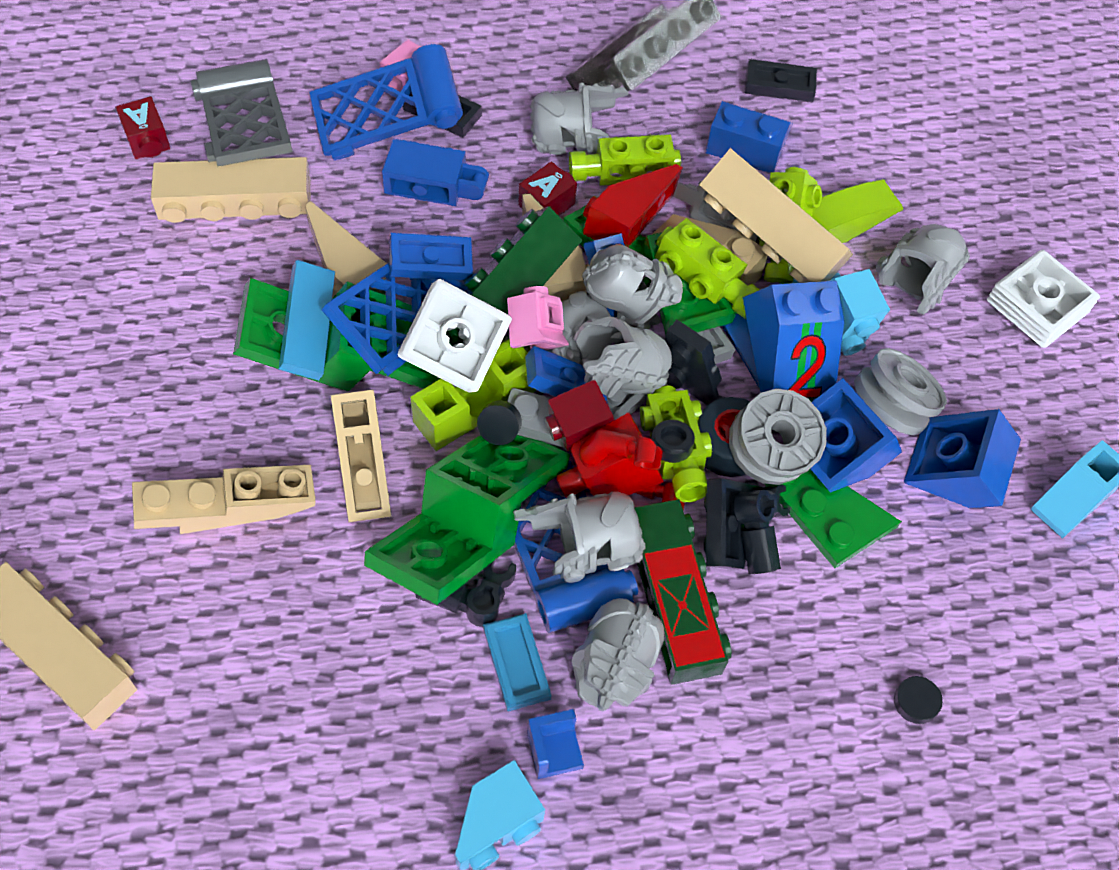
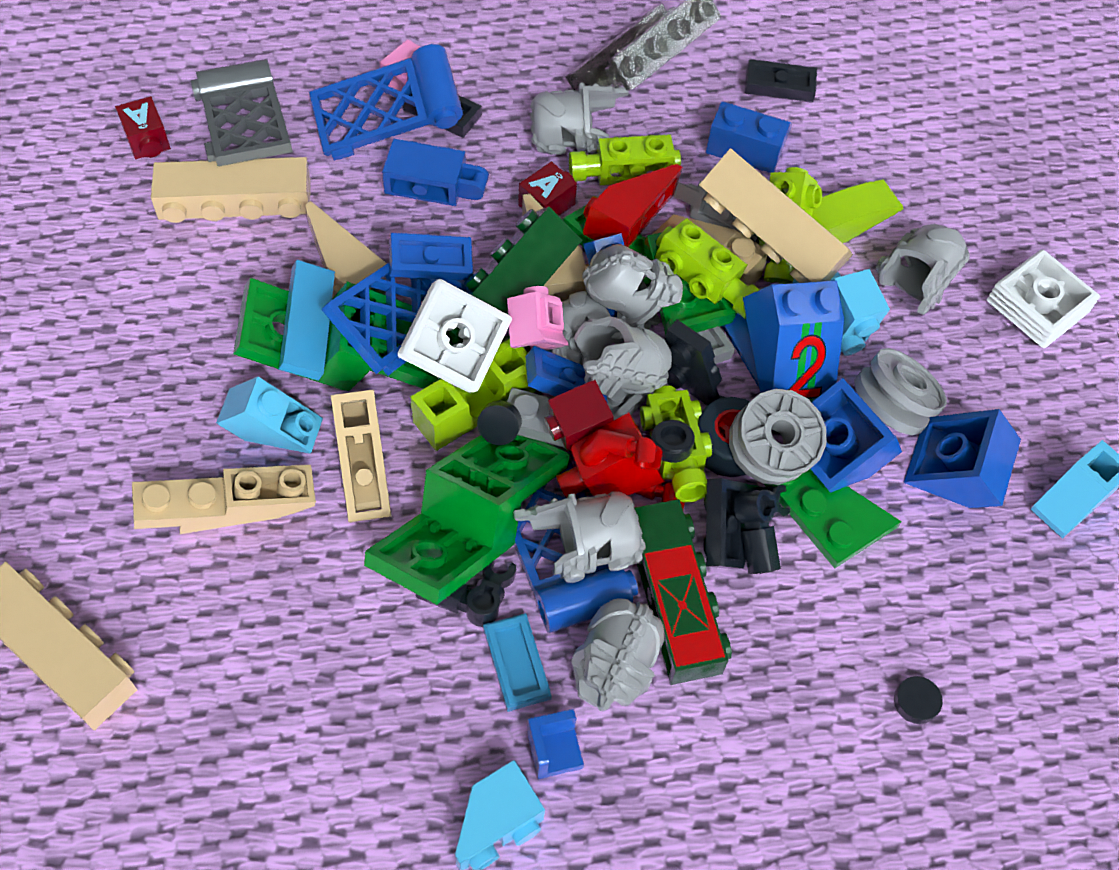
(268, 417): none -> medium azure slope

